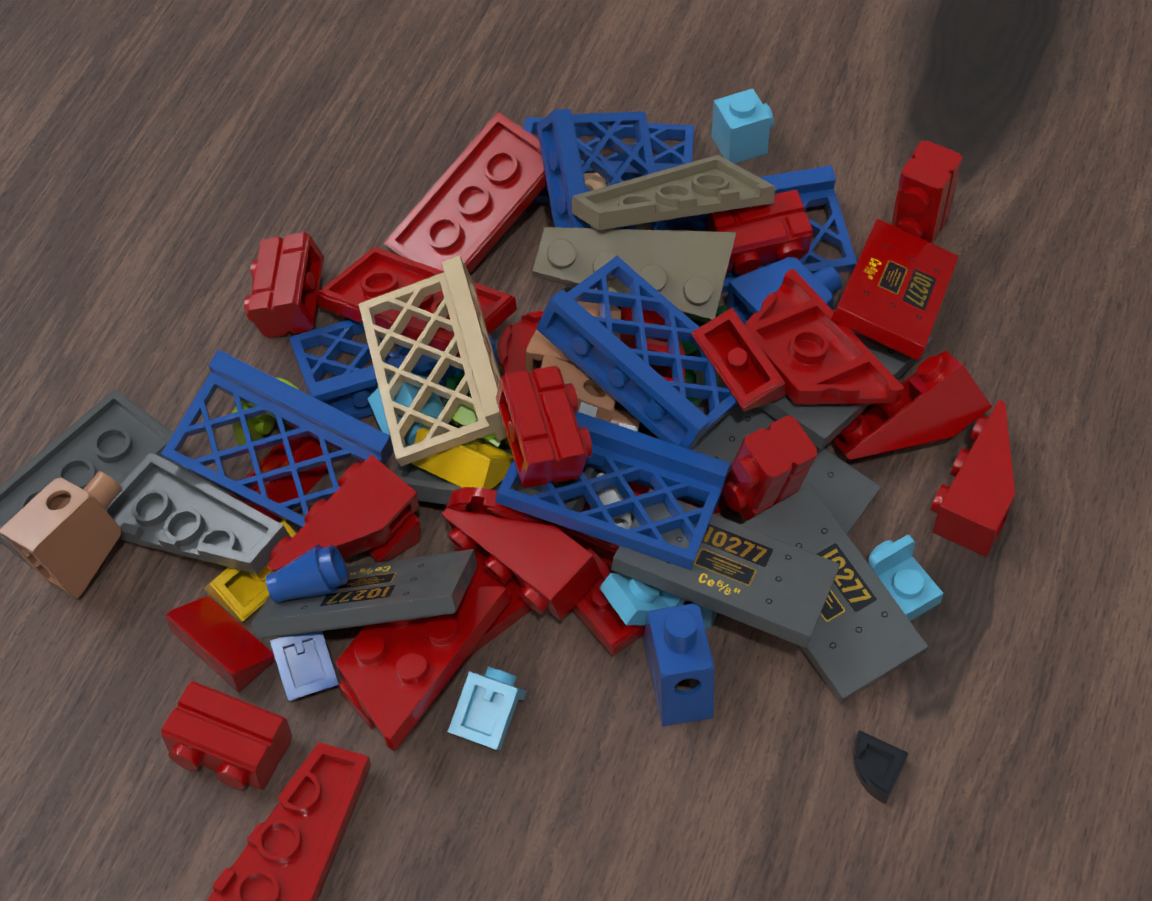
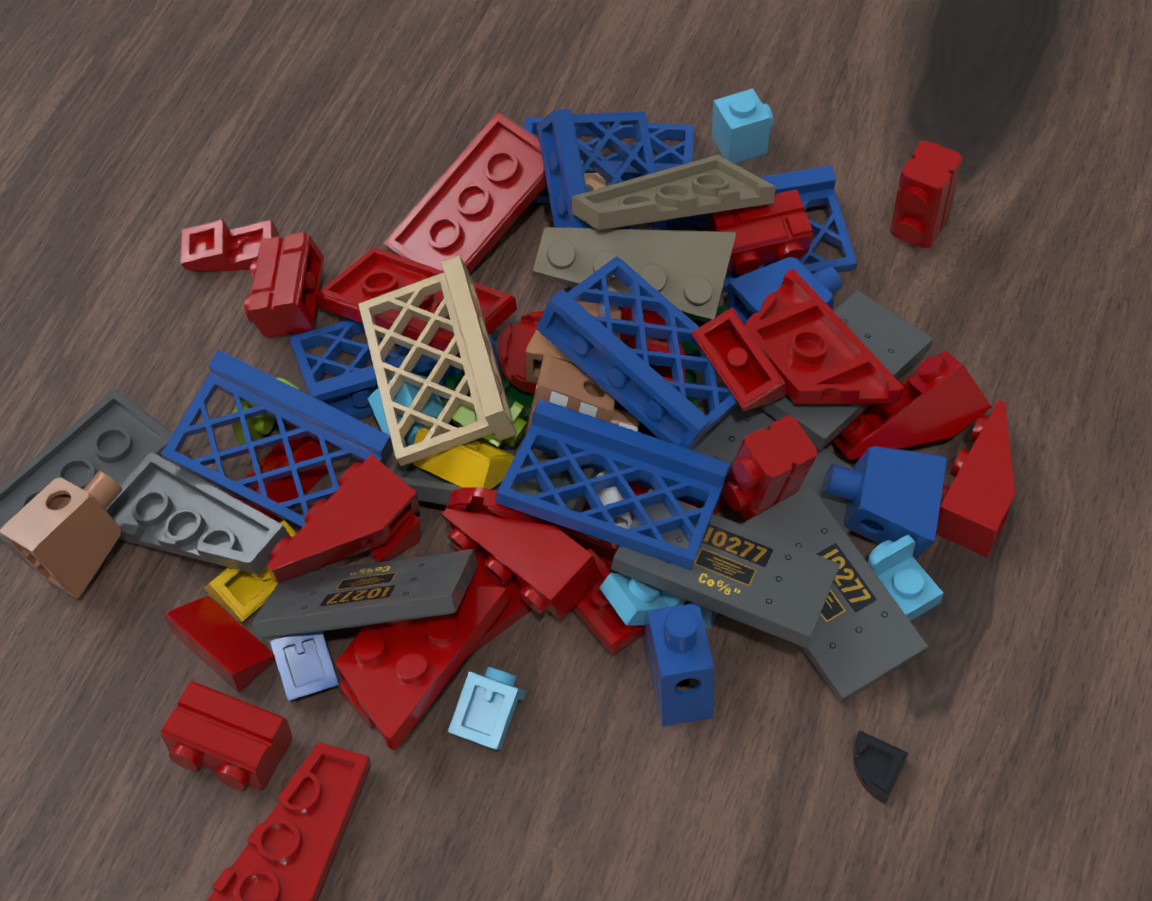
(220, 249): none -> red slope
(309, 575): blue cone -> none
(543, 426): red brick -> none
(891, 495): none -> blue torso
(896, 289): red tile -> none

